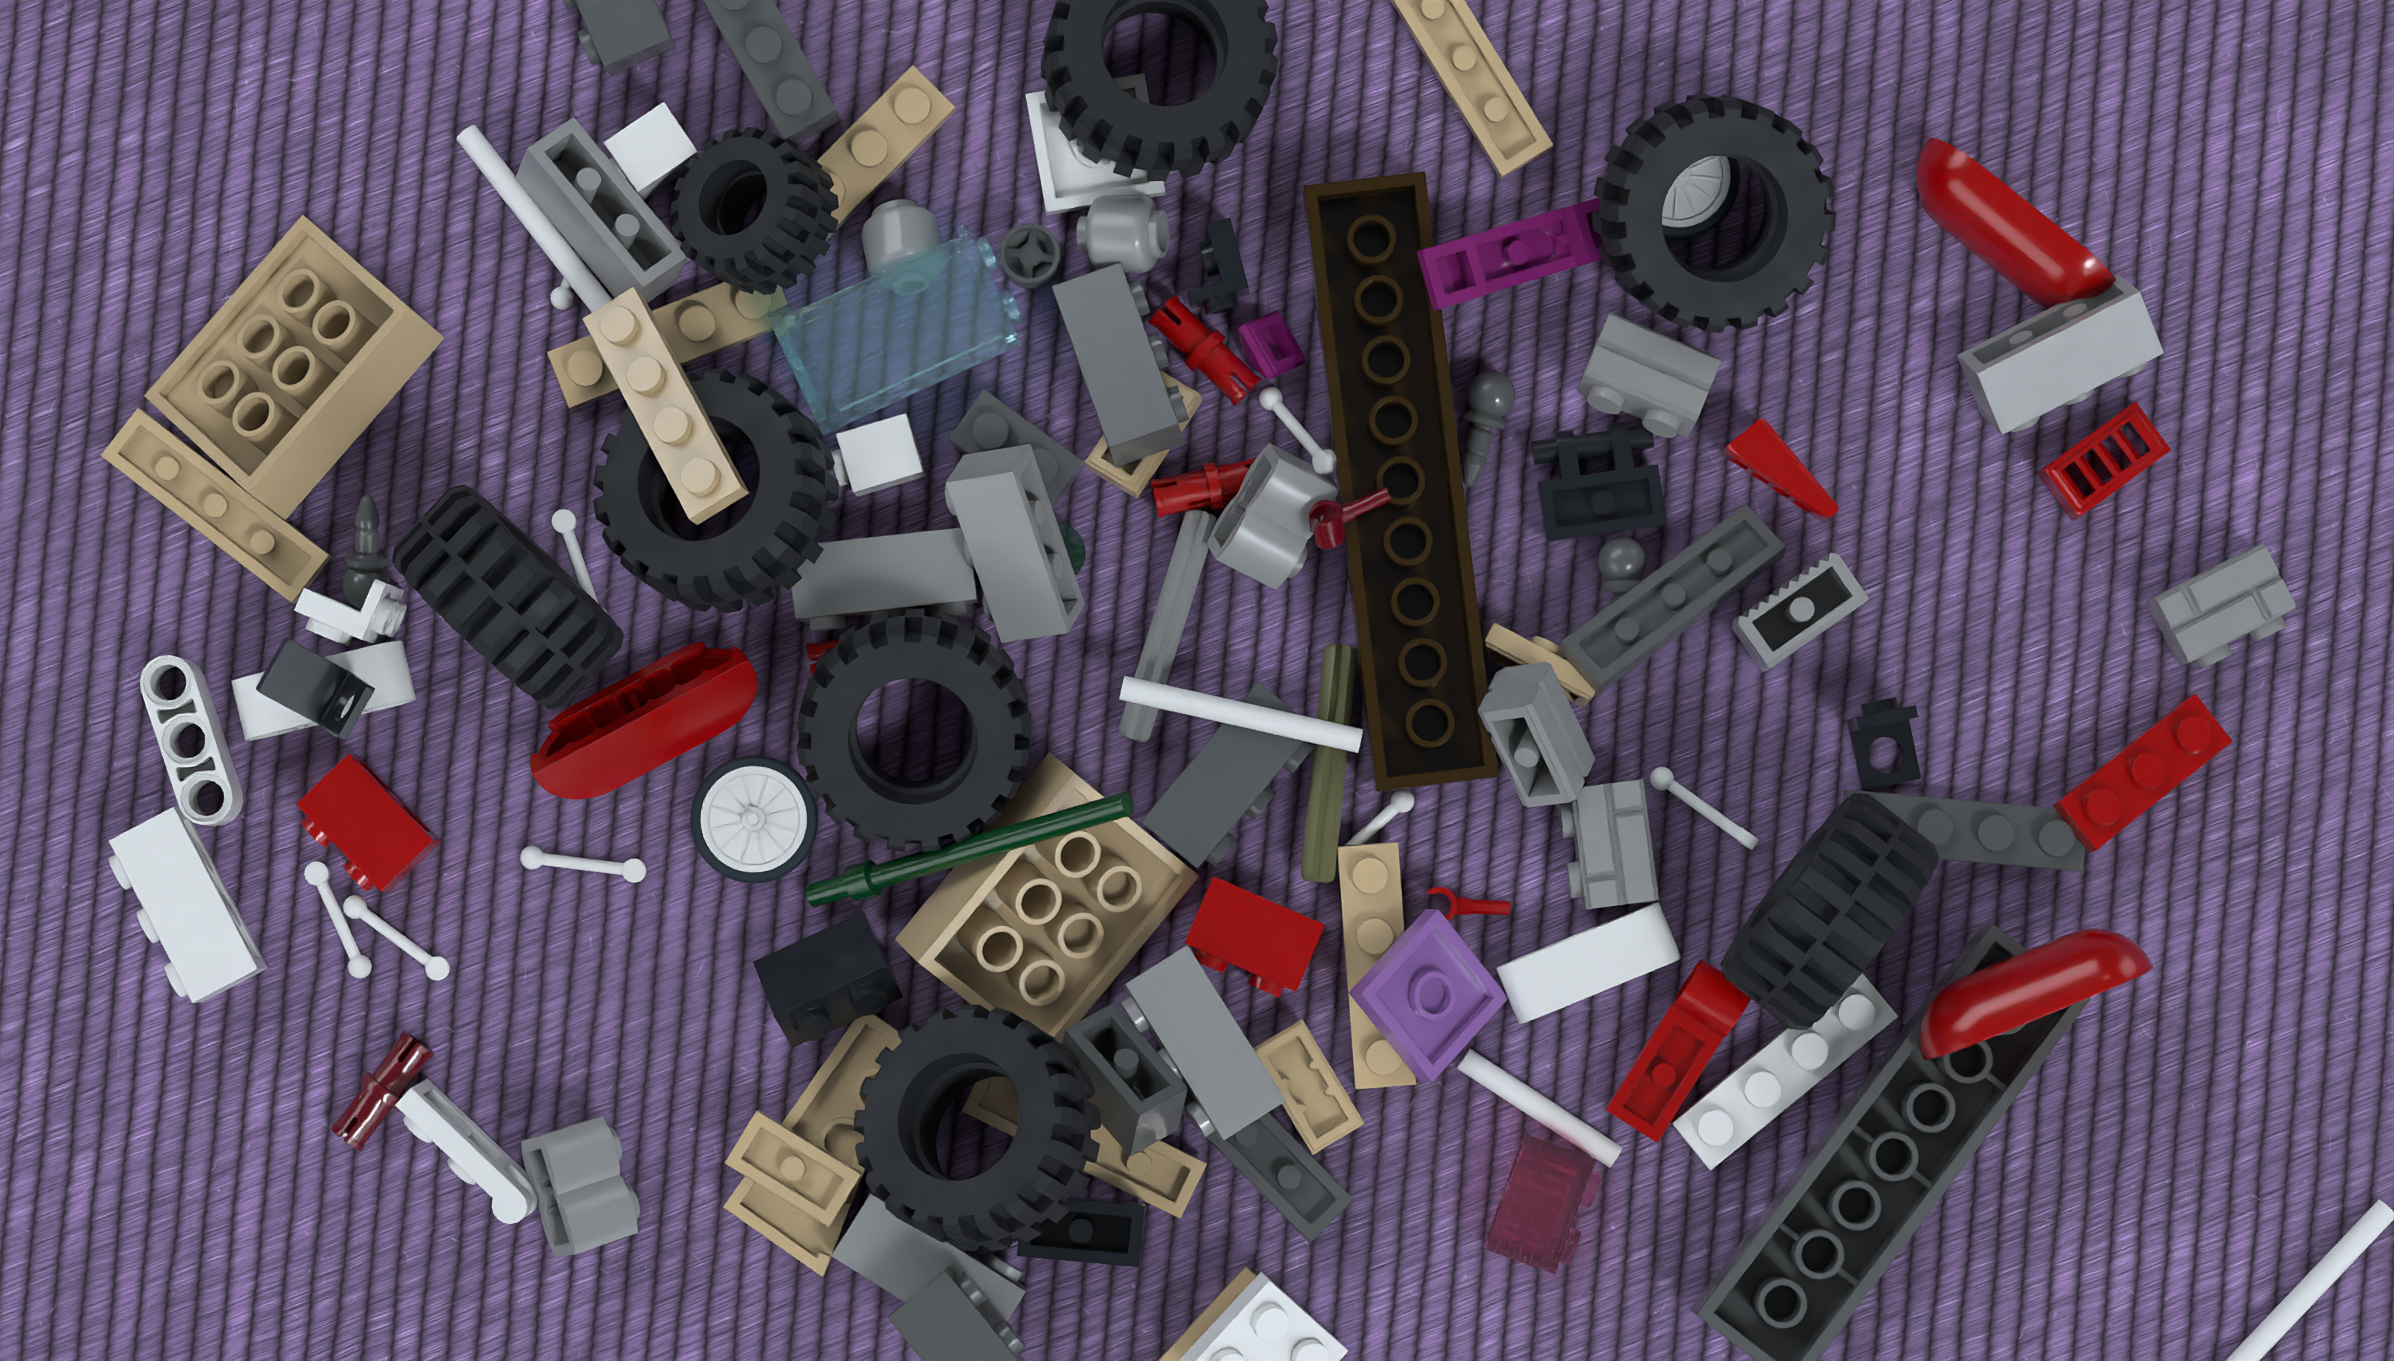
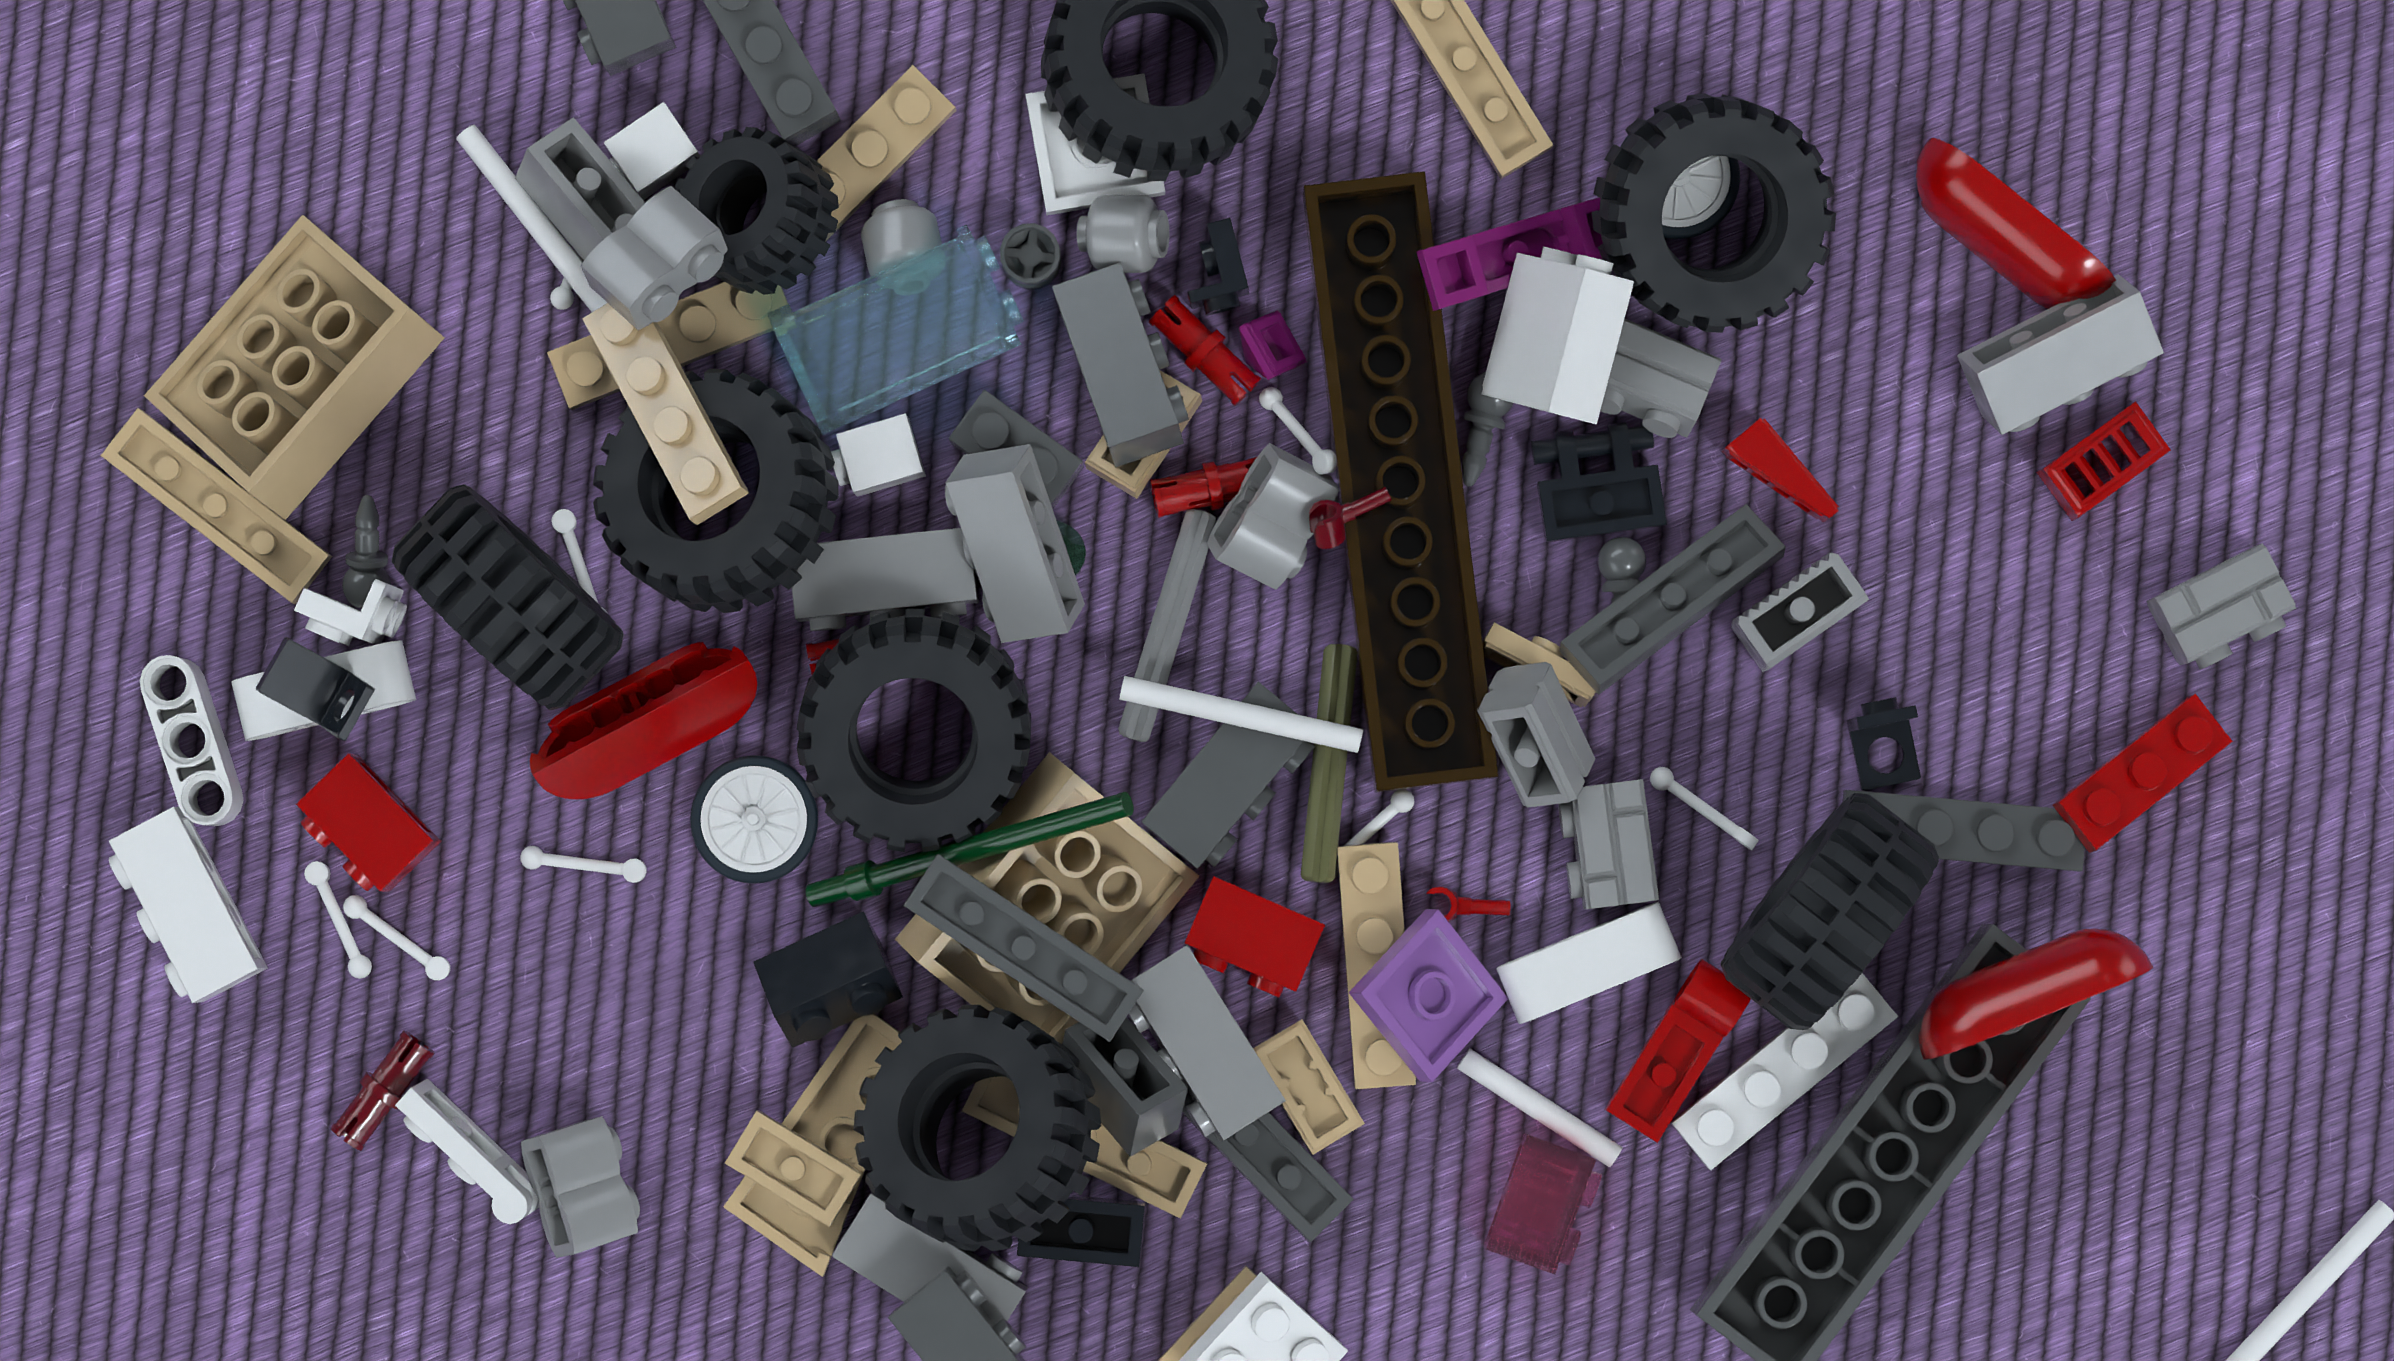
(655, 258): none -> light grey brick
(1023, 947): none -> dark grey plate
(1558, 334): none -> white brick

